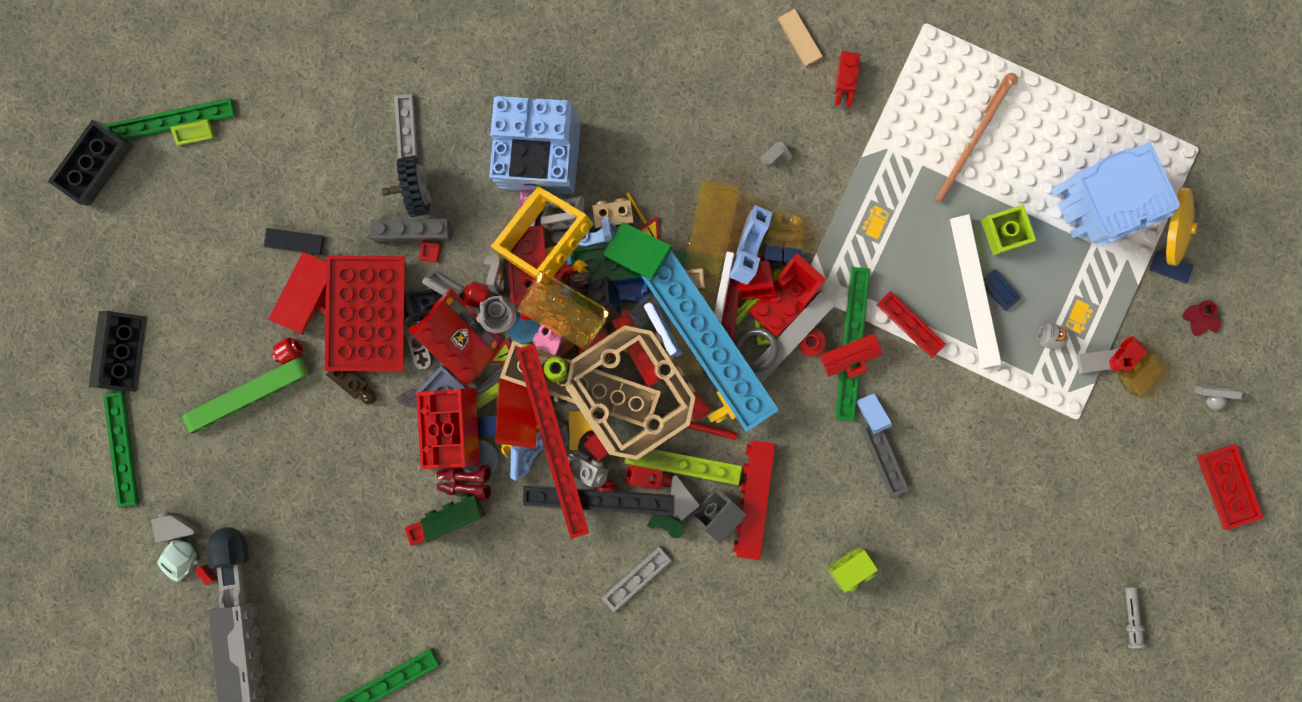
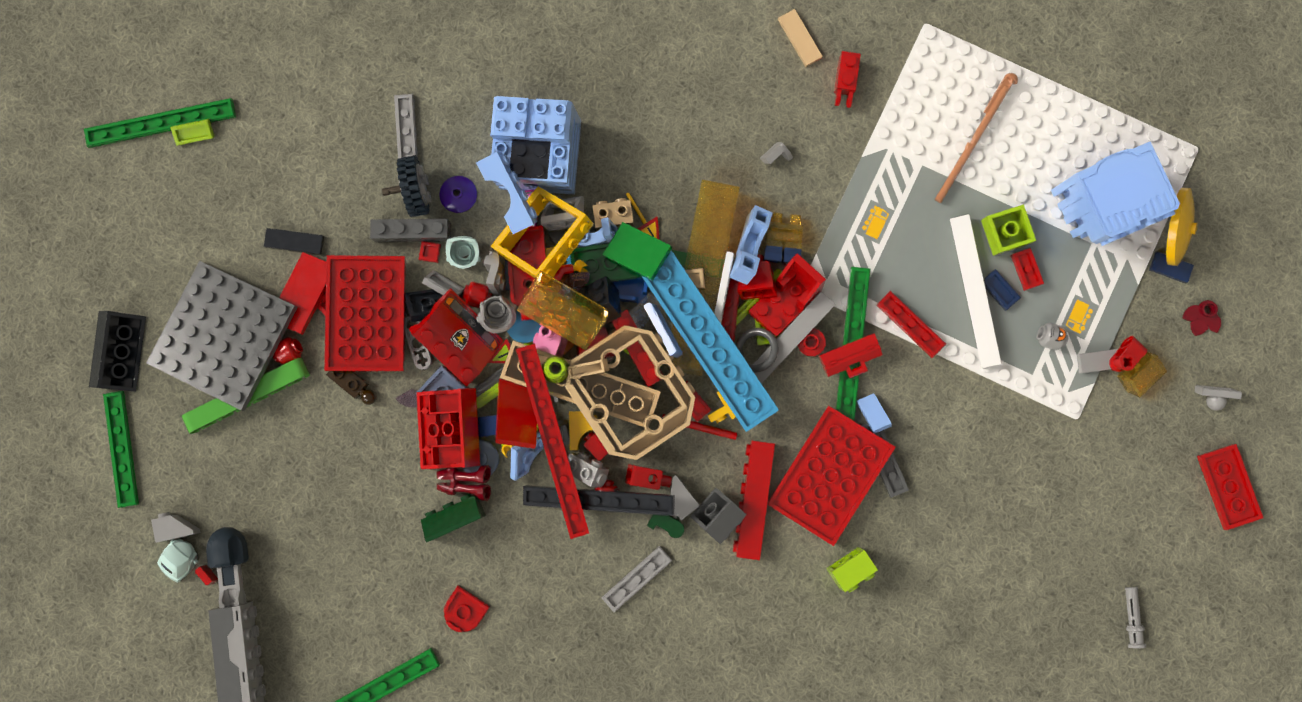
(90, 163): black brick -> none
(222, 335): none -> plate
(415, 533): red tile -> none
(459, 203): none -> dark purple dish
(462, 246): none -> light aqua helmet
(464, 610): none -> red tile
(497, 169): none -> light blue arch
(588, 368): none -> tan piece
(689, 466): lime plate -> none
(831, 475): none -> red plate
(1027, 269): none -> red plate

